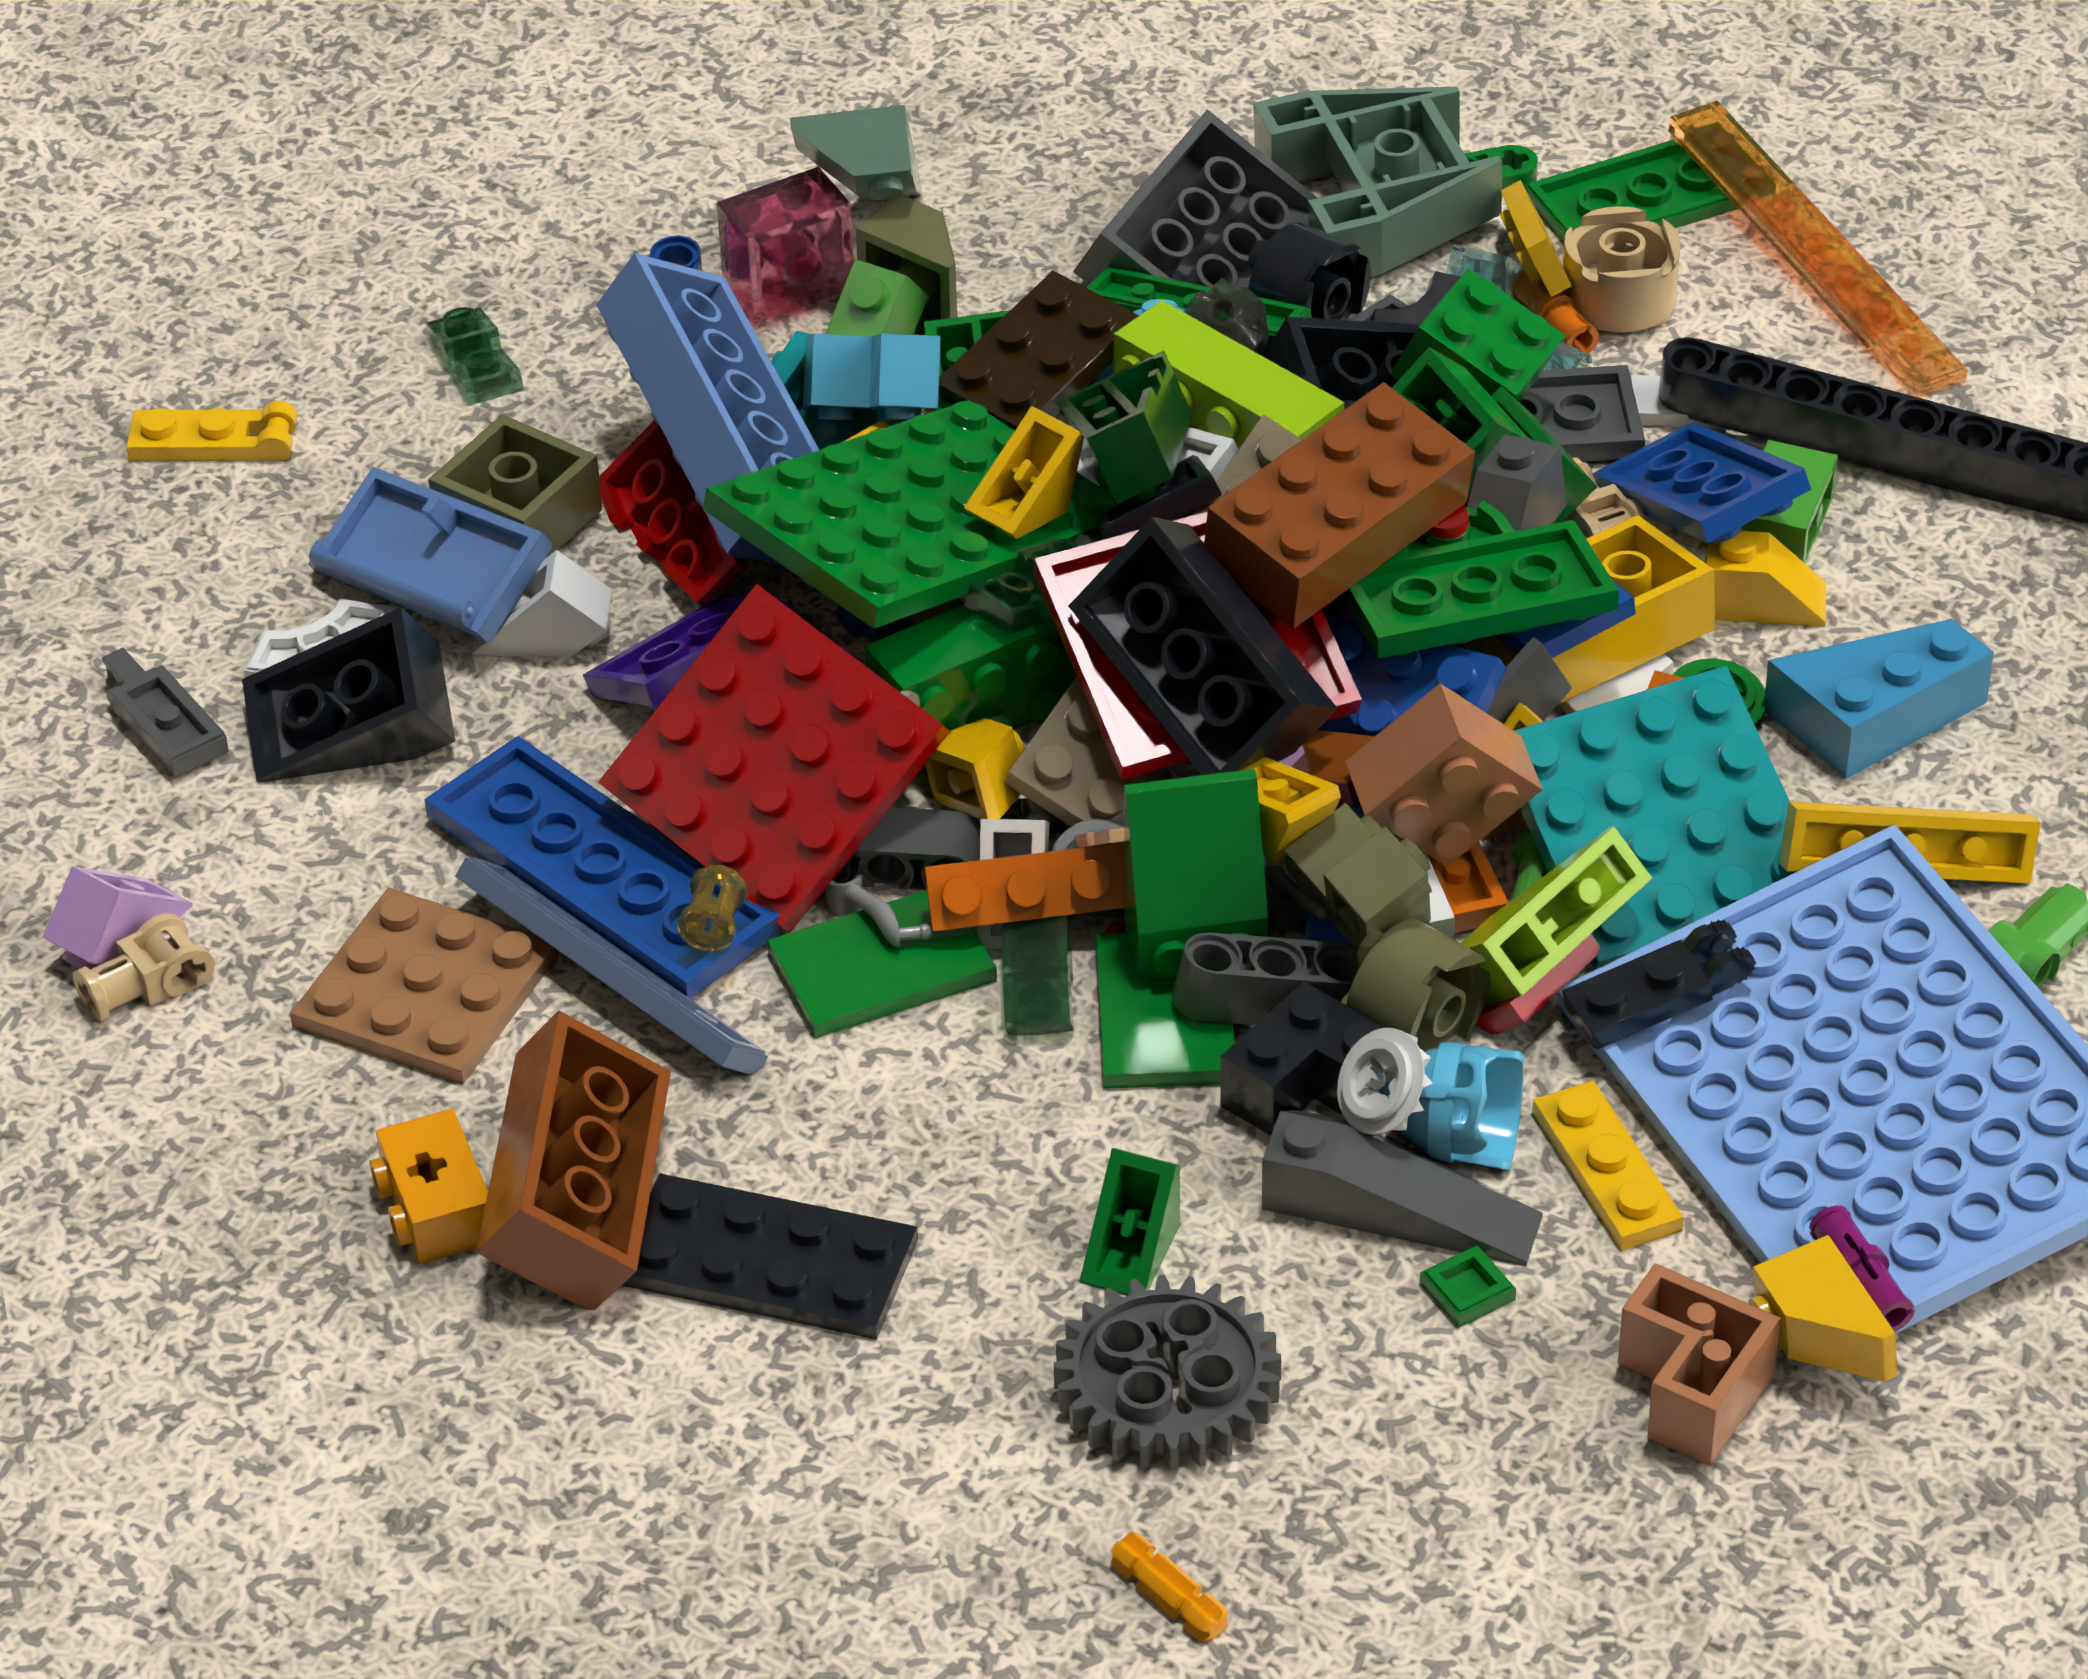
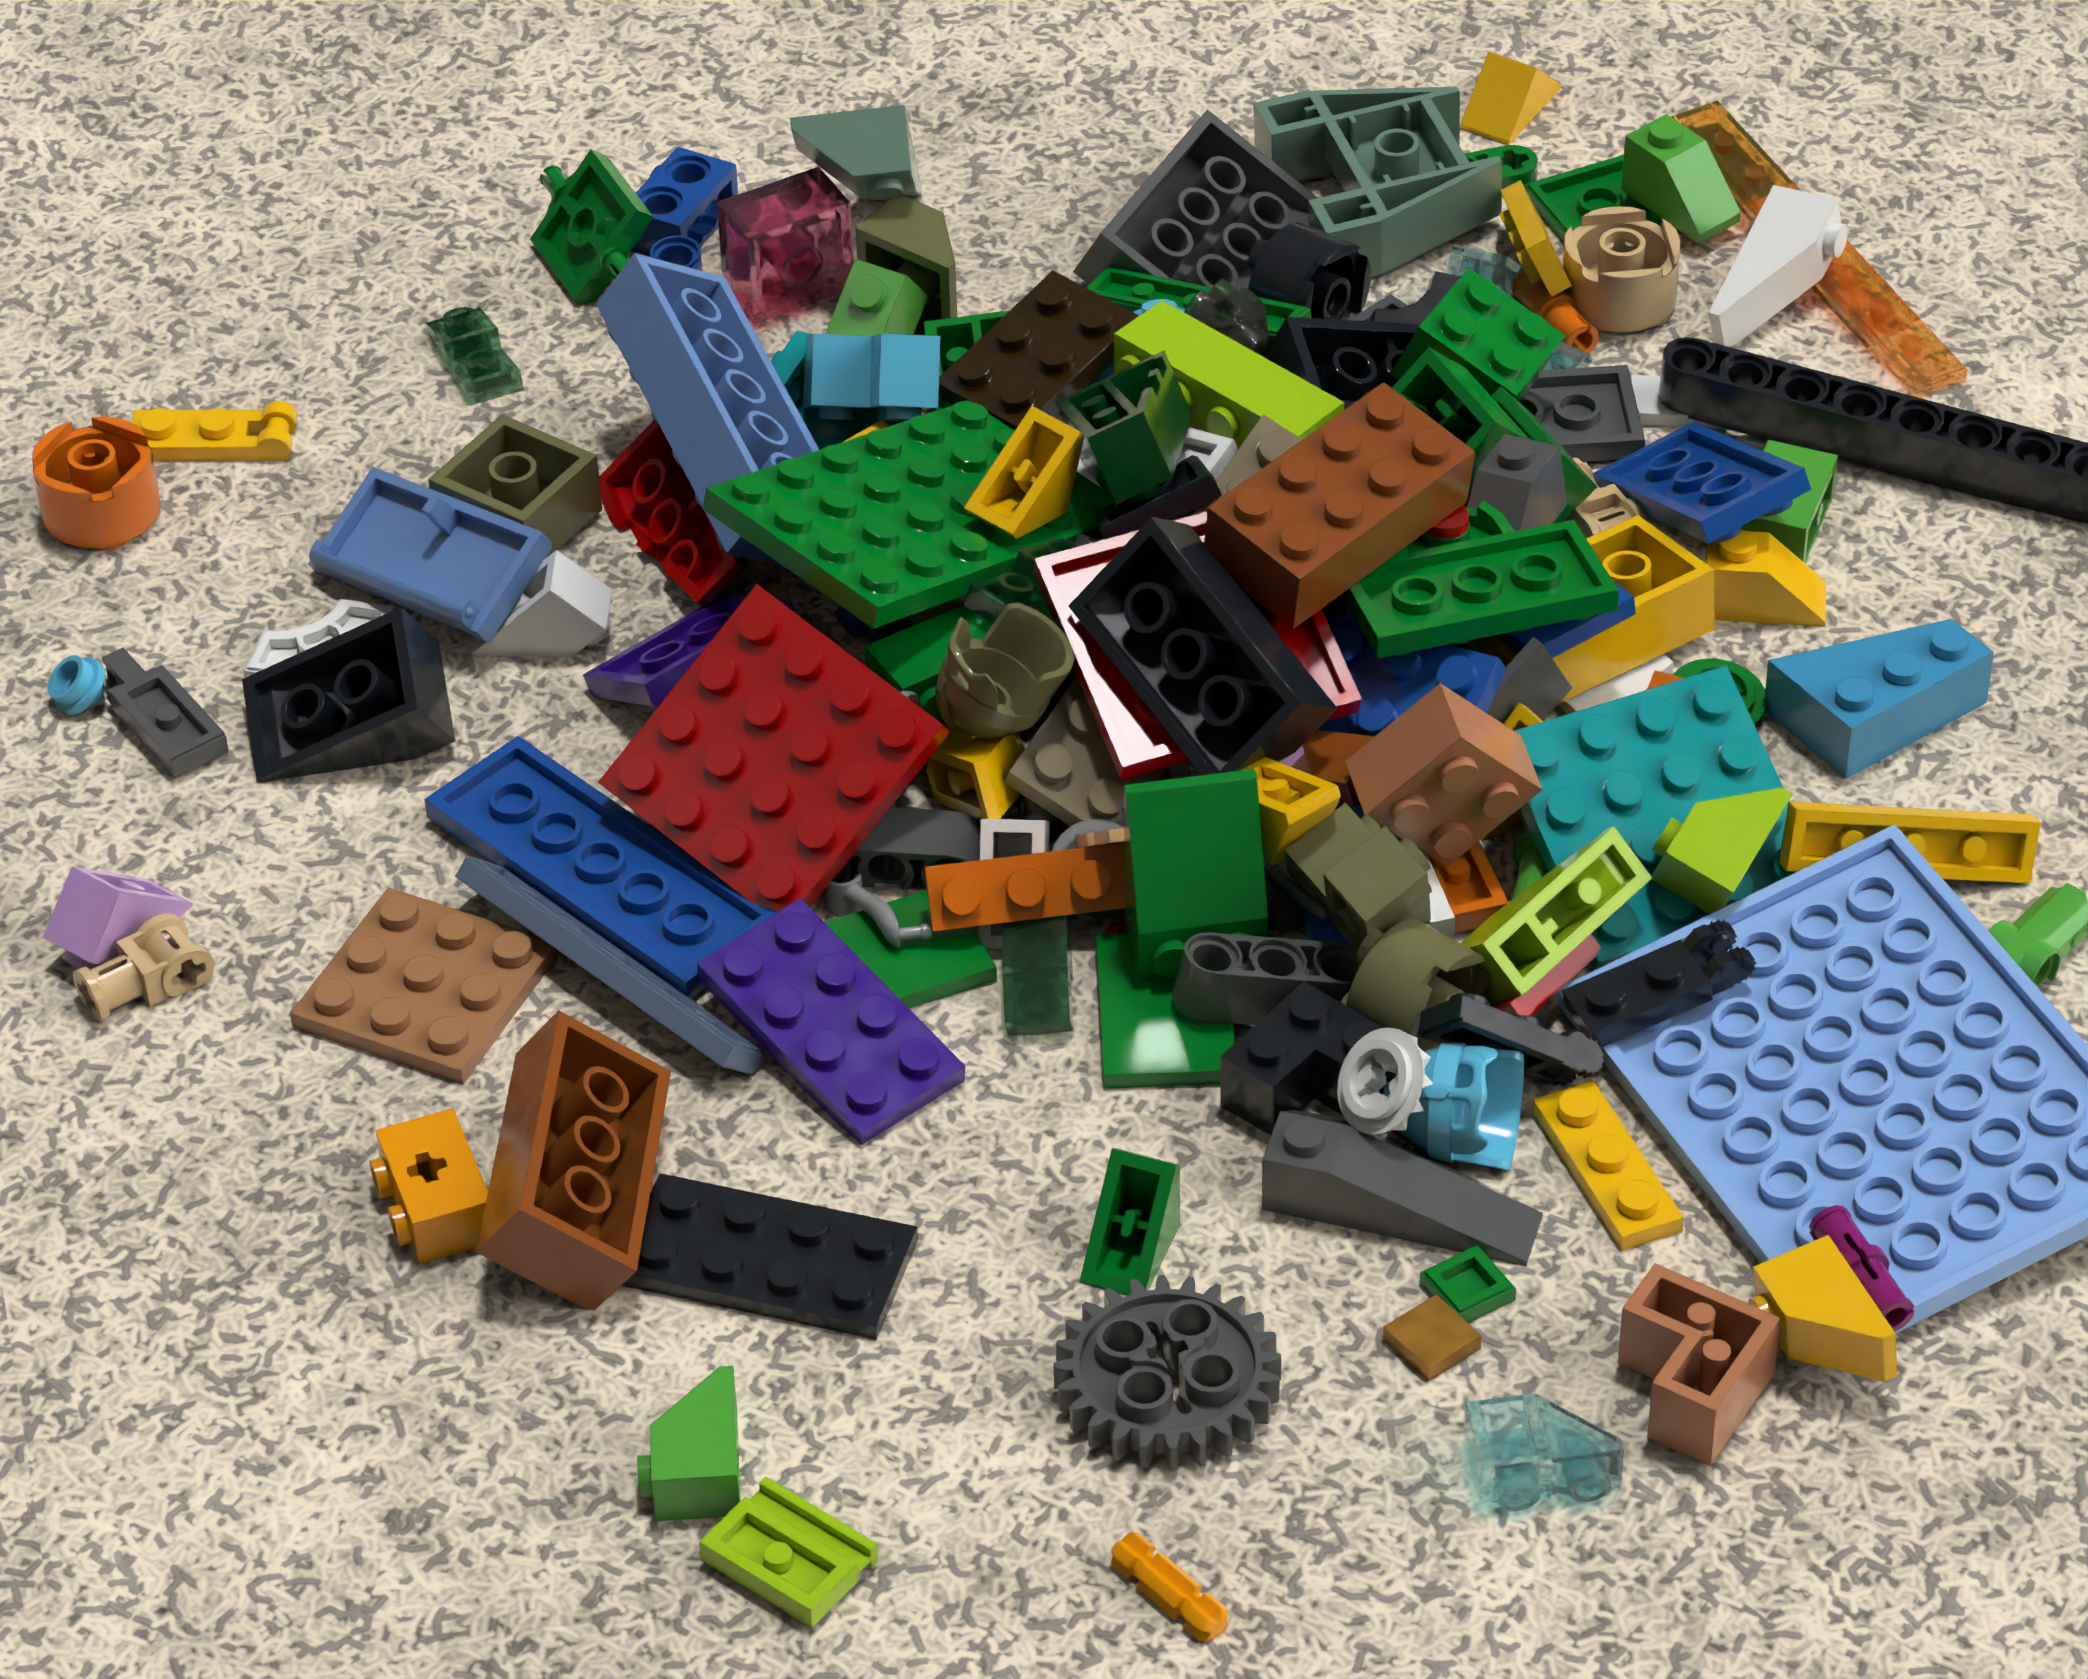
(76, 684): none -> medium azure plate
(96, 483): none -> orange brick
(589, 225): none -> green plate
(685, 197): none -> blue brick
(695, 1453): none -> bright green slope
(720, 909): clear yellow bush -> none
(788, 1552): none -> lime plate
(830, 1022): none -> dark purple plate
(1006, 677): none -> olive helmet
(1432, 1337): none -> pearl gold tile
(1506, 98): none -> yellow slope
(1519, 1439): none -> clear light blue slope
(1546, 1054): none -> black hinge
(1678, 179): none -> bright green slope
(1716, 846): none -> lime slope
(1778, 261): none -> white slope

